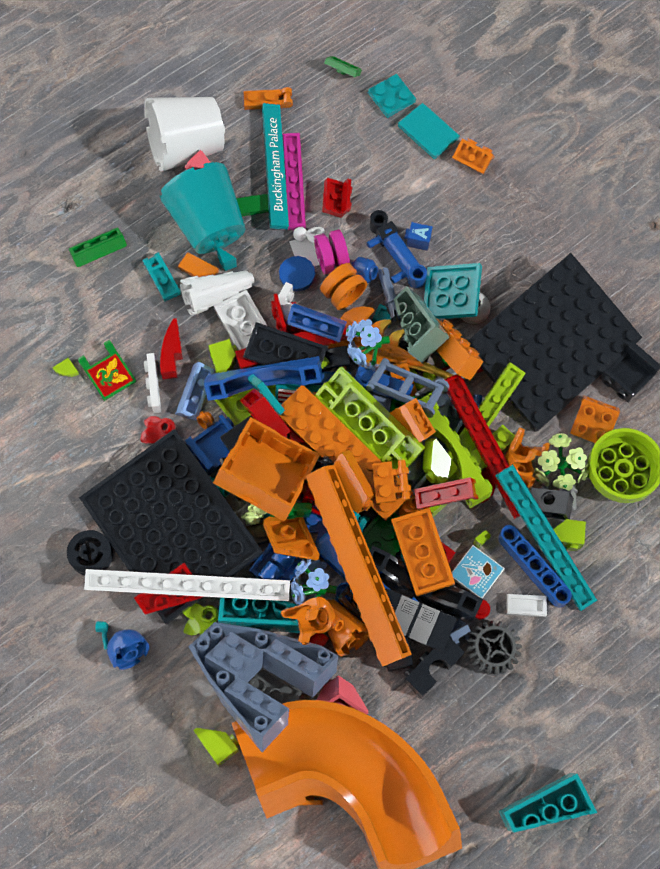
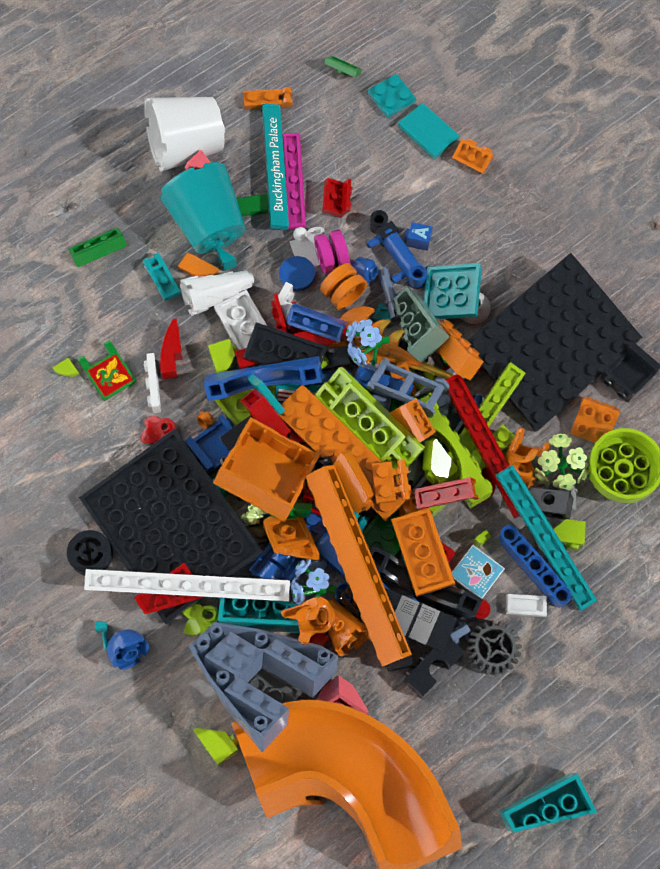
(194, 392): light blue slope -> none

